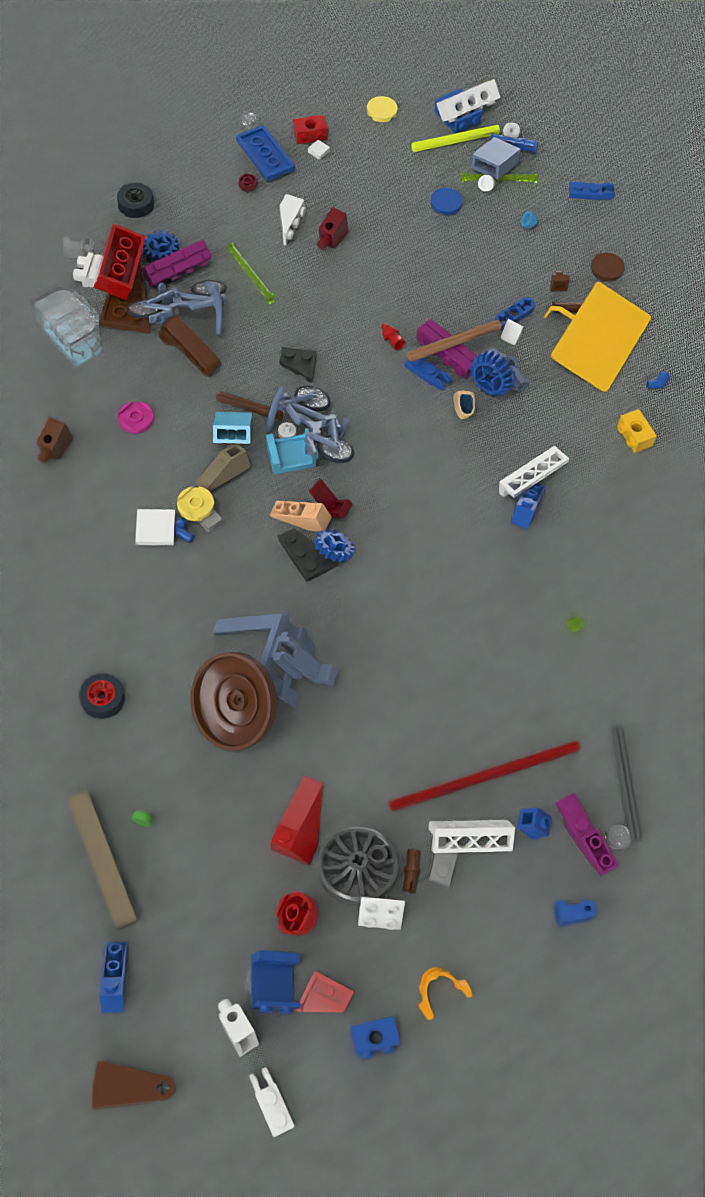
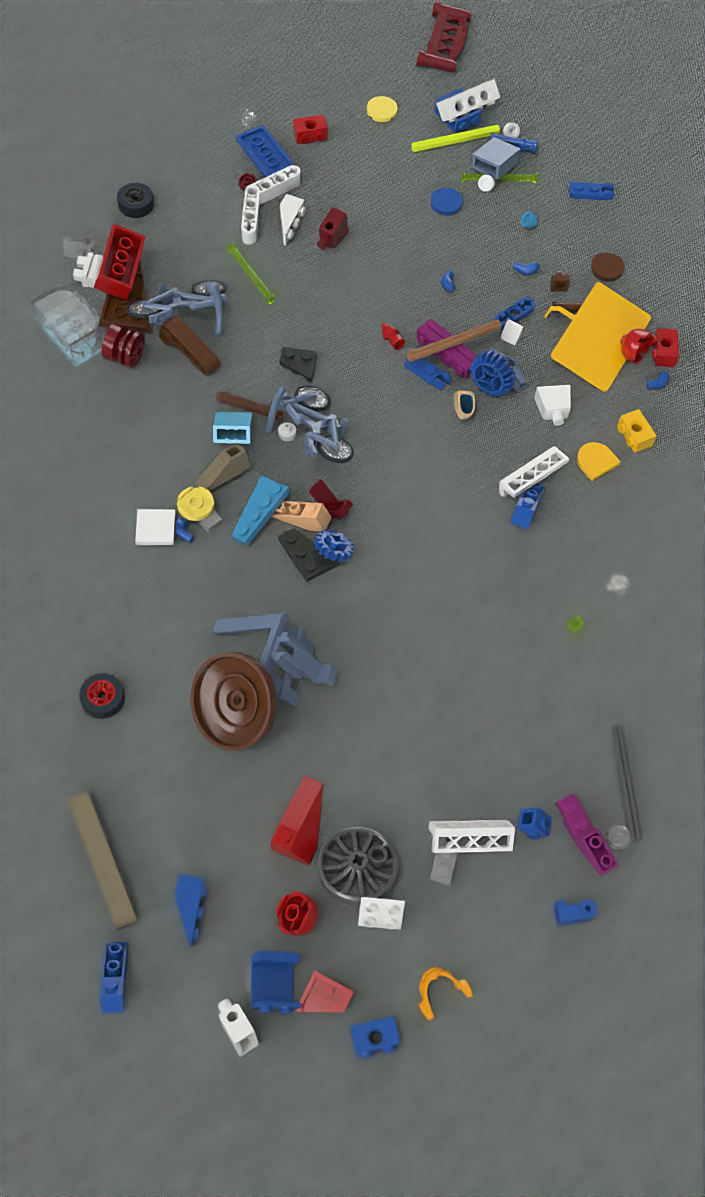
(53, 440): reddish brown torso -> none
(123, 345): none -> dark red wheel
(124, 1086): reddish brown piece -> none
(135, 417): dark pink tile -> none
(142, 818): bright green tile -> none
(160, 245): blue gear -> none
(176, 263): magenta brick -> none
(189, 897): none -> blue slope
(260, 507): none -> dark azure wing
(264, 191): none -> white beam
(272, 1105): white hinge -> none
(289, 453): medium azure panel -> none
(318, 149): white tile -> none
(411, 871): reddish brown pin -> none
(432, 57): none -> dark red piece
(446, 281): none -> blue arm
(482, 776): red axle -> none
(526, 269): none -> blue arm
(554, 402): none -> white torso
(596, 460): none -> yellow tile
(622, 581): none -> clear plate
(635, 344): none -> red cylinder
(665, 347): none -> red brick

